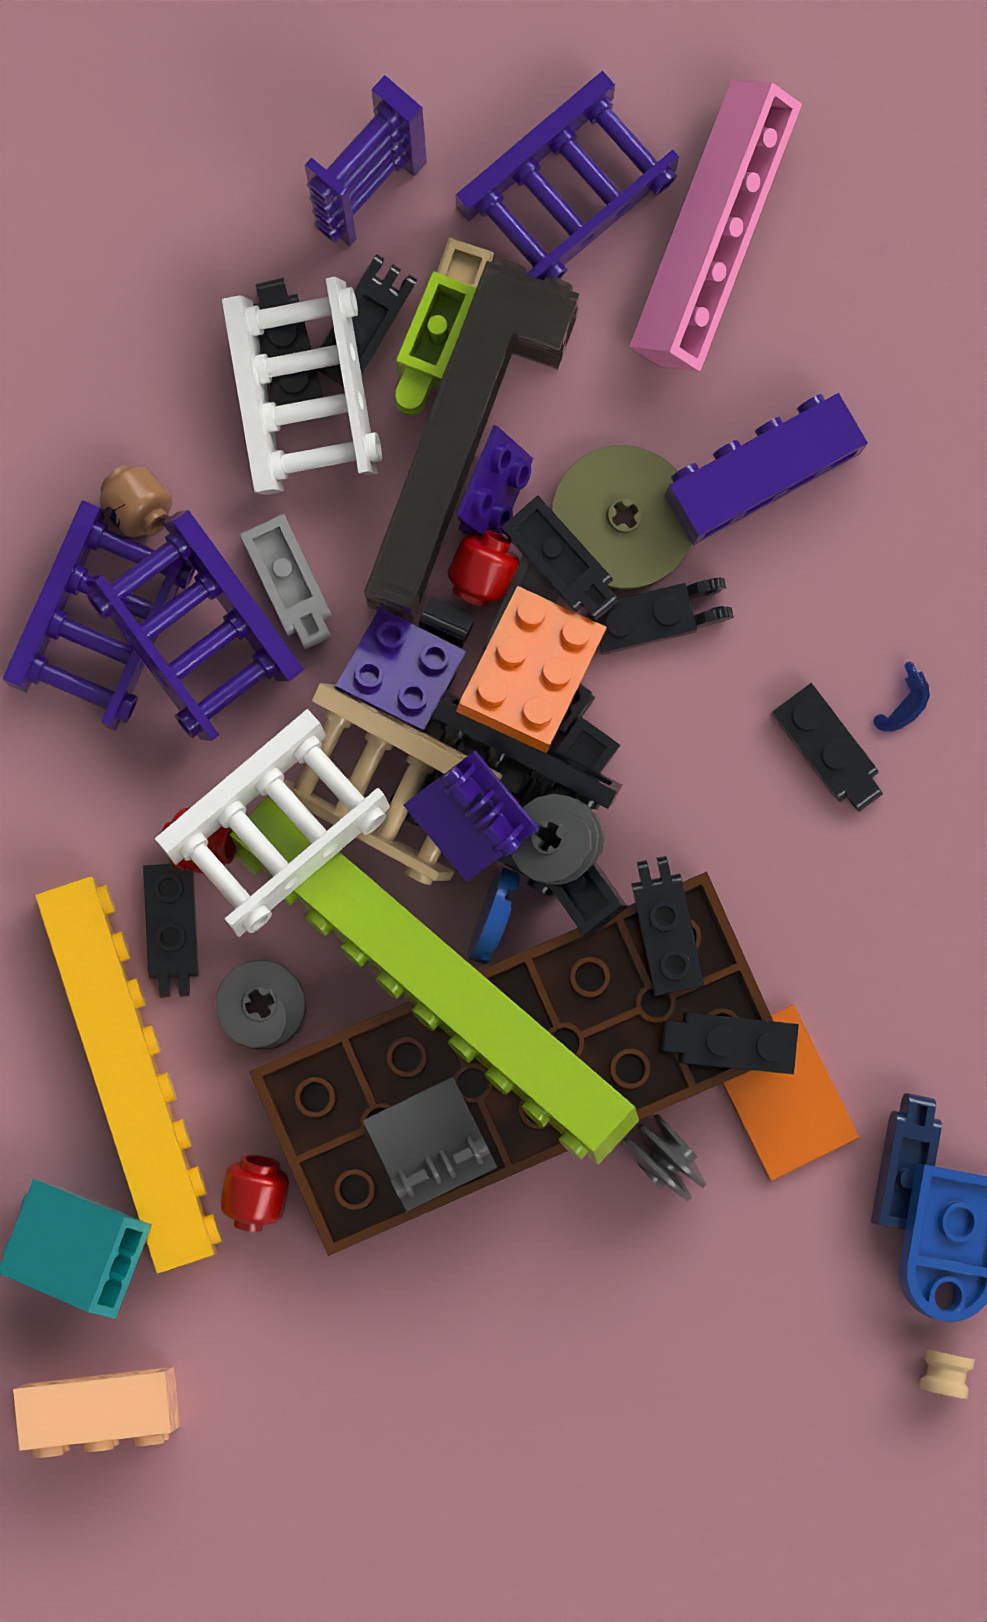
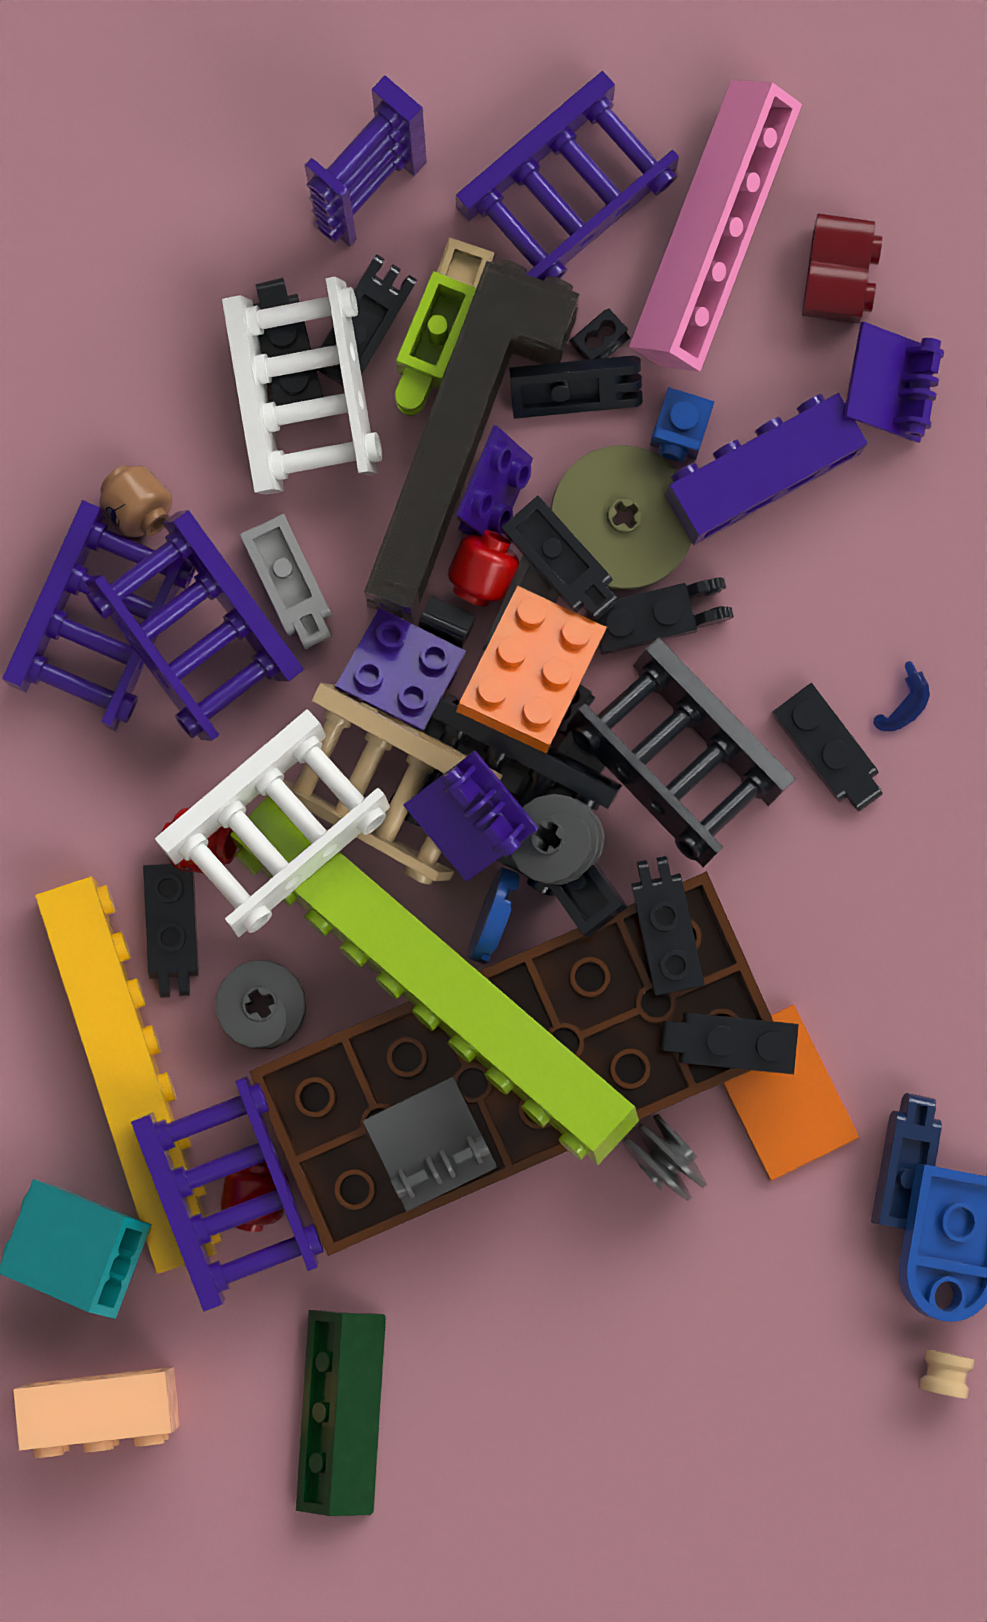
(195, 1231): none -> dark purple fence
(340, 1413): none -> dark green panel
(576, 386): none -> black hinge
(609, 344): none -> black piece
(681, 425): none -> blue bracket
(693, 708): none -> black fence
(840, 268): none -> dark red brick
(893, 382): none -> dark purple hinge

